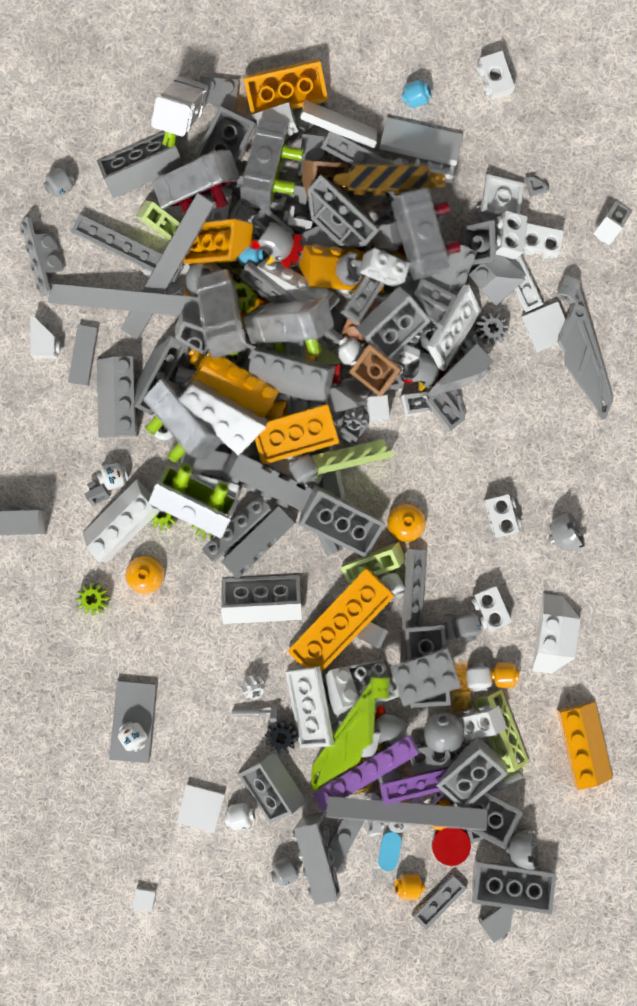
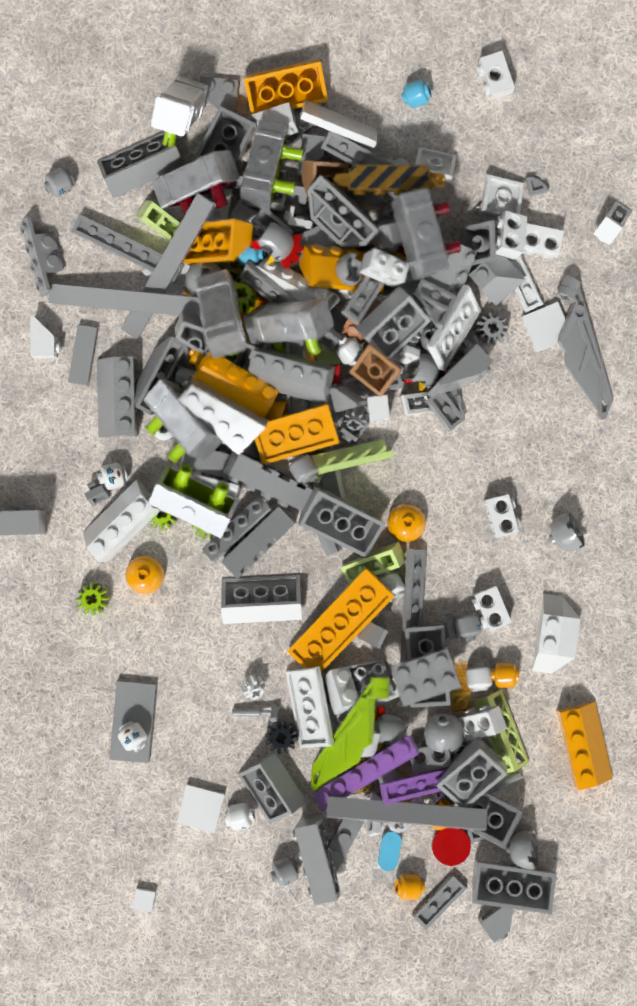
(421, 141): white tile -> none

